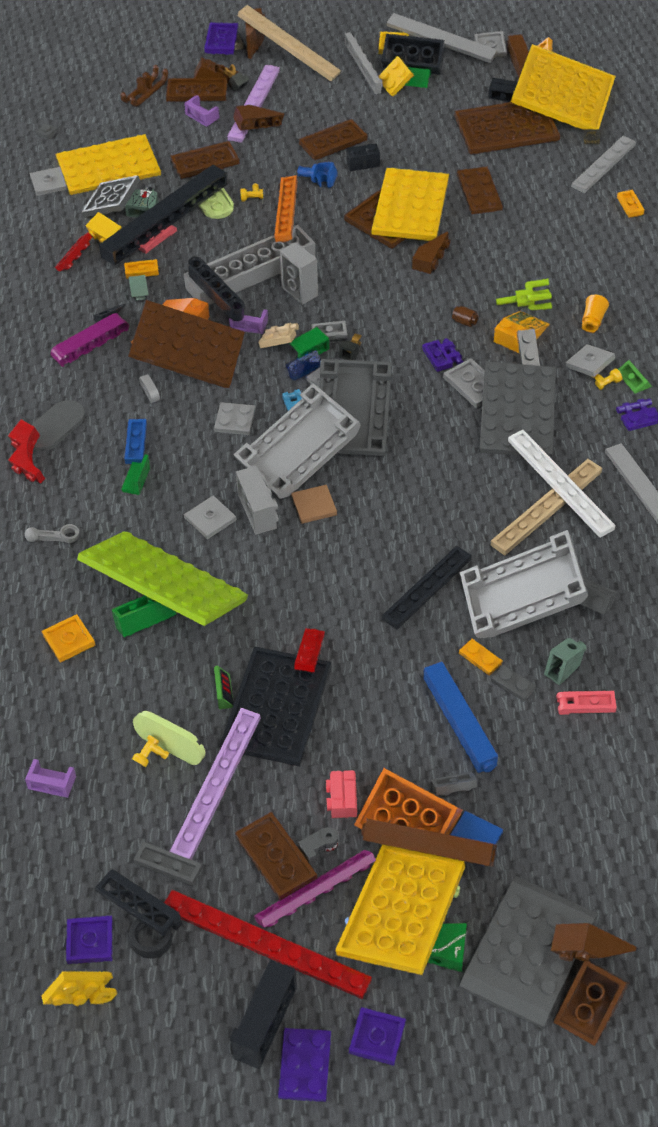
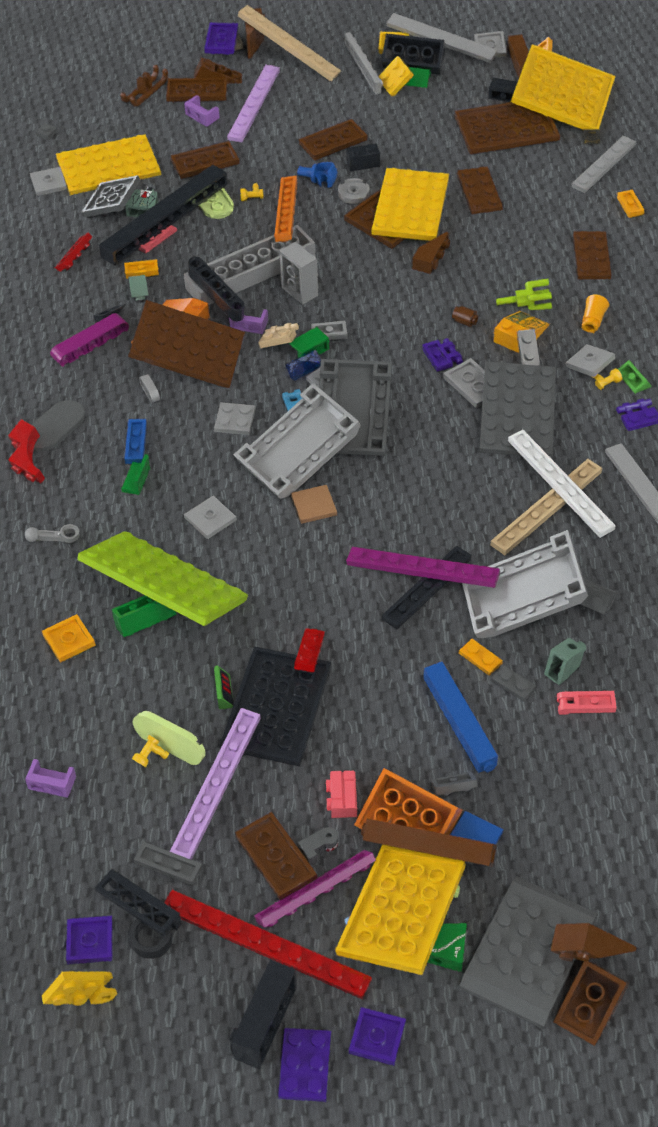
(102, 227): yellow brick -> none
(237, 80): pearl dark grey piece -> none
(255, 117): reddish brown slope -> none
(257, 499): light grey brick -> none
(347, 196): none -> light grey plate
(350, 350): pearl dark grey piece -> none
(423, 567): none -> magenta plate
(591, 255): none -> reddish brown plate

